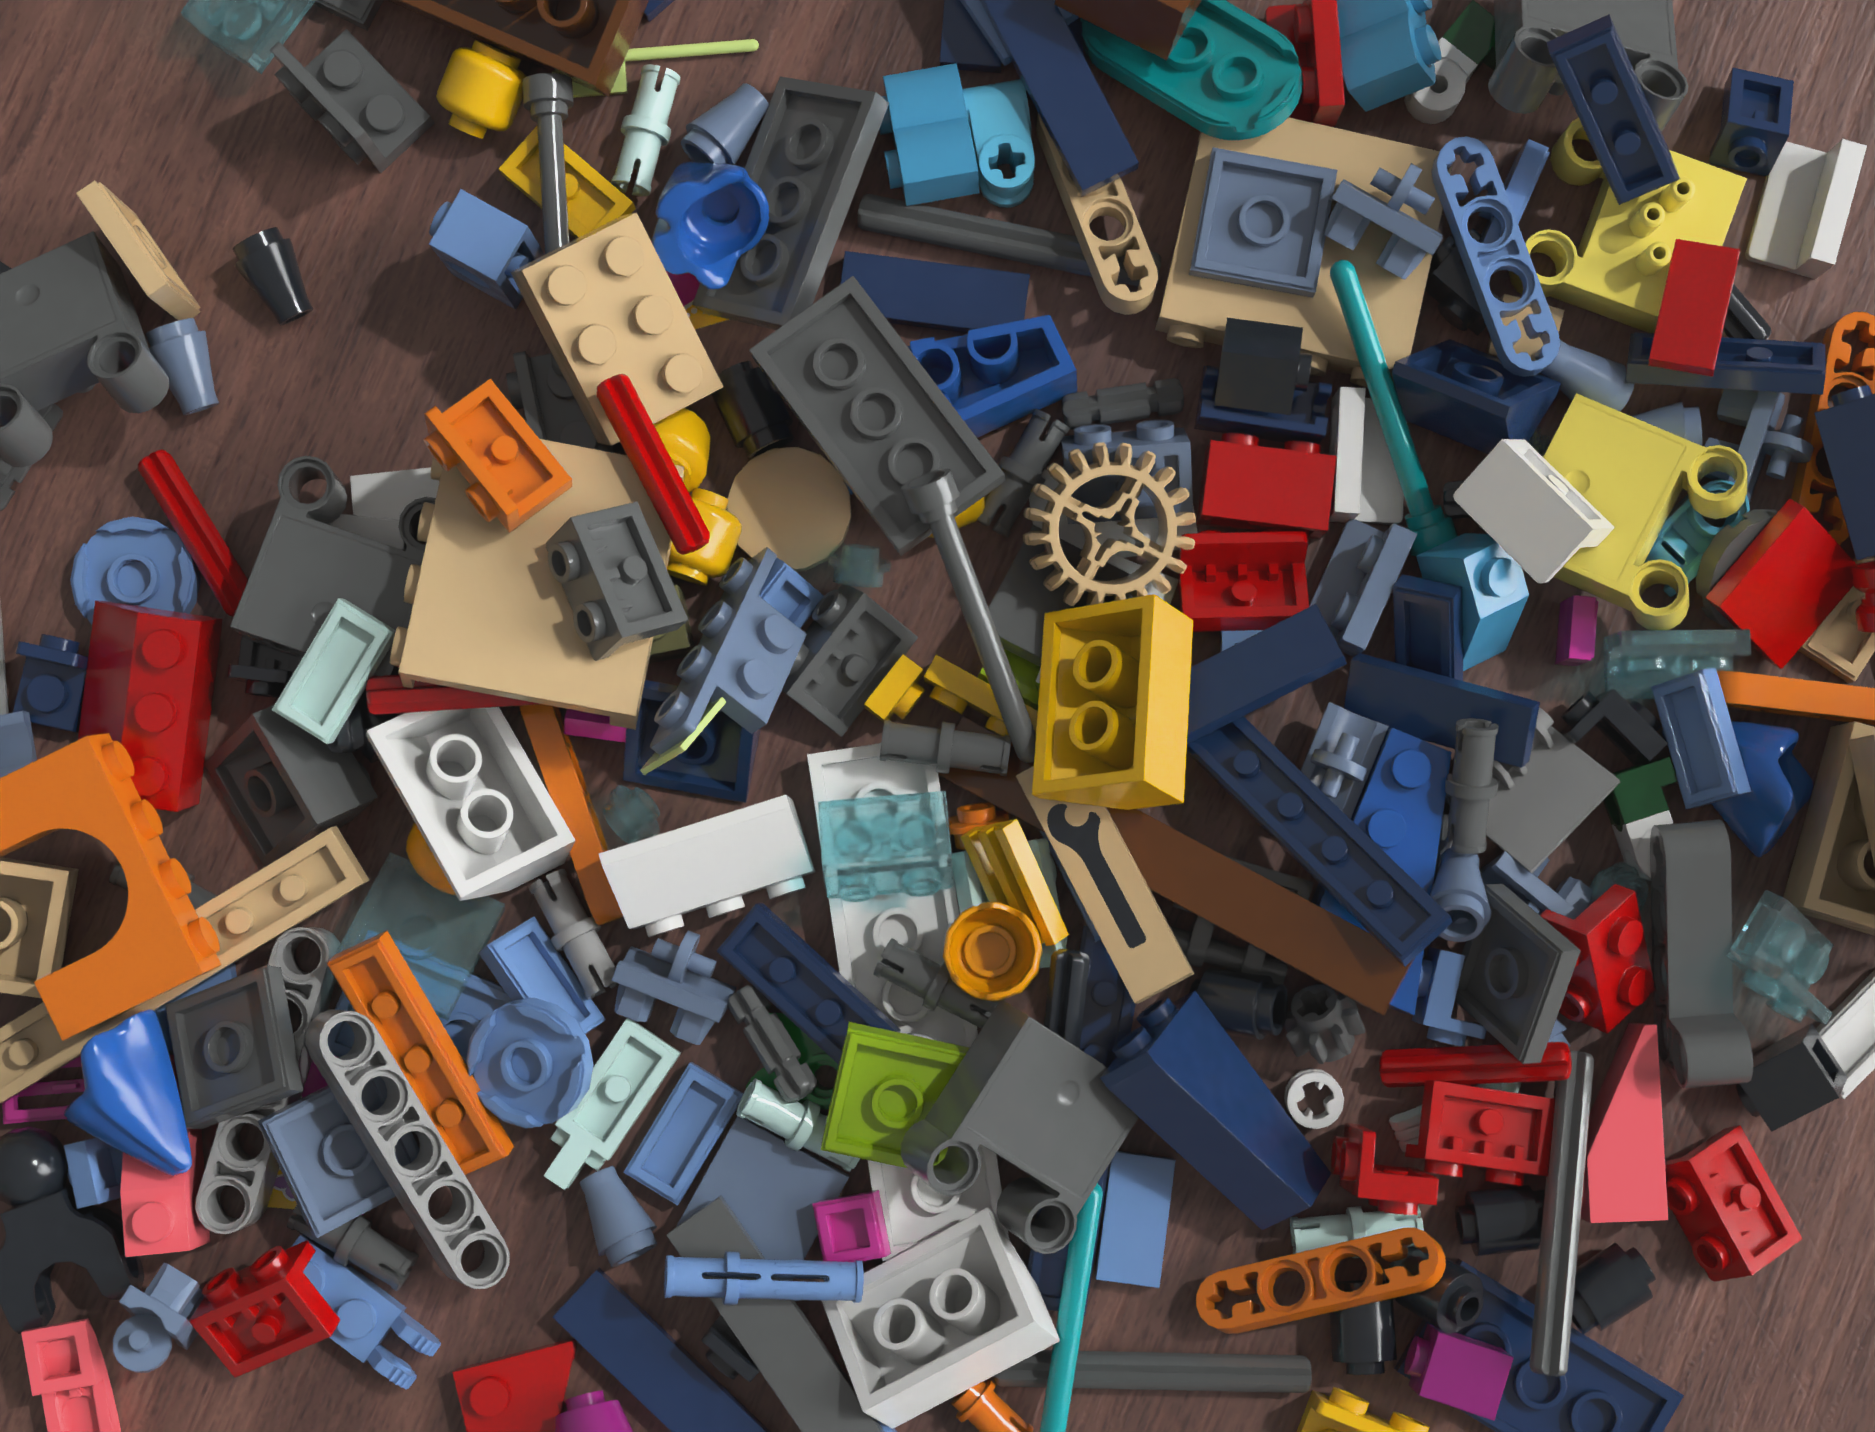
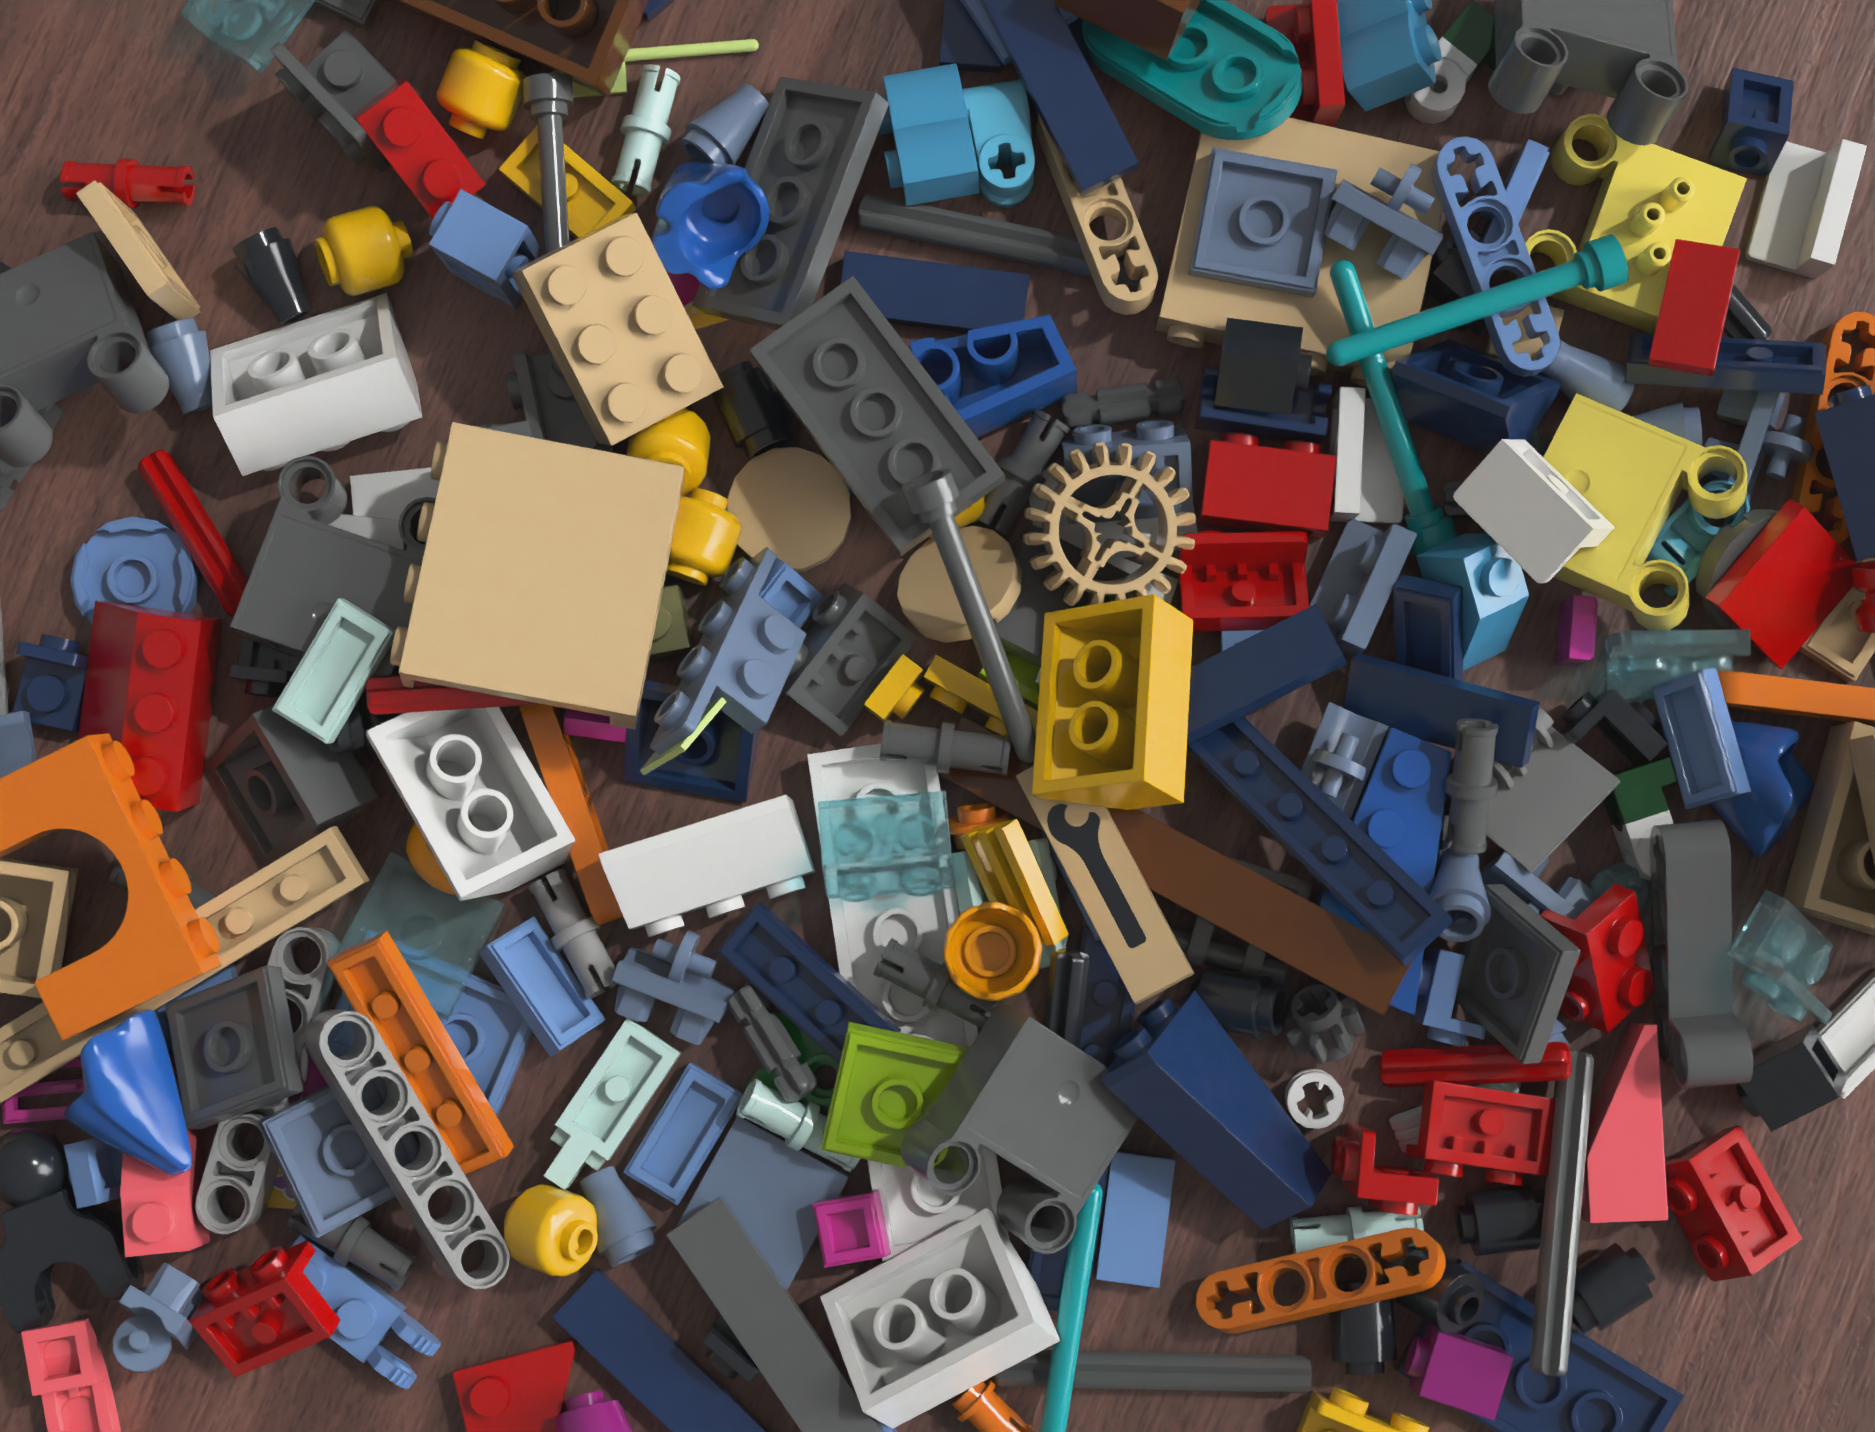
(131, 181): none -> red pin
(313, 385): none -> white slope
(363, 250): none -> yellow head
(417, 147): none -> red brick
(498, 456): orange bracket -> none
(530, 1062): medium blue tile -> none
(551, 1230): none -> yellow head
(614, 579): dark grey bracket -> none
(632, 814): clear light blue plate -> none
(653, 464): red axle -> none
(684, 1278): medium blue pin -> none
(859, 566): clear light blue plate -> none
(929, 595): none -> tan tile
(1597, 265): none -> teal piece
(1613, 109): dark blue tile -> none

